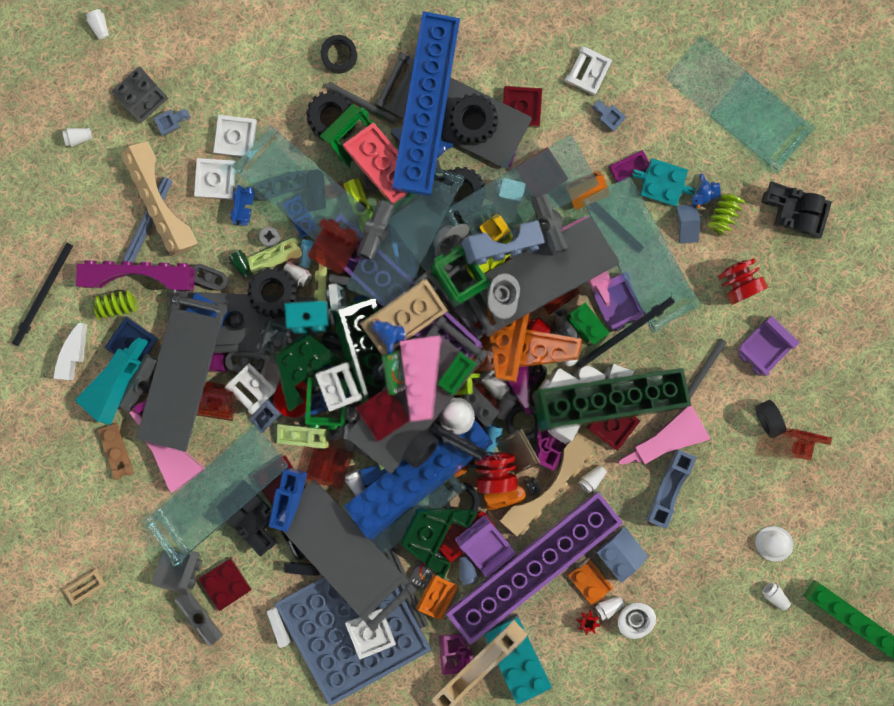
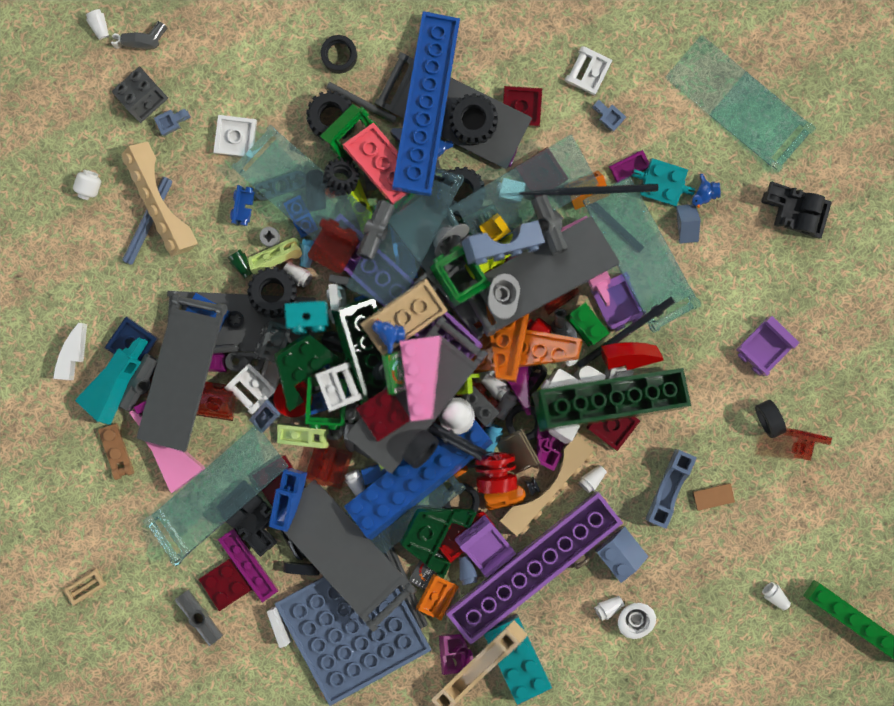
(24, 327): black bar -> none
(75, 136): white cone -> none
(87, 184): none -> white head
(98, 275): magenta arch -> none
(115, 305): lime piece -> none
(141, 40): none -> dark grey arm
(179, 577): dark grey bracket -> none
(210, 277): dark grey plate -> none
(214, 179): white plate -> none
(248, 565): none -> magenta plate
(322, 278): yellowish green plate -> none
(341, 185): none -> black tyre
(365, 640): white plate -> none
(456, 373): green tile -> none
(588, 628): red gear -> none
(590, 582): orange plate -> none
(595, 190): none -> black piece
(630, 355): none -> red slope
(679, 432): bright pink piece -> none
(706, 367): dark grey bar -> none
(713, 496): none -> medium nougat tile
(725, 213): lime piece -> none
(742, 281): red wheel -> none
(774, 543): white hat -> none

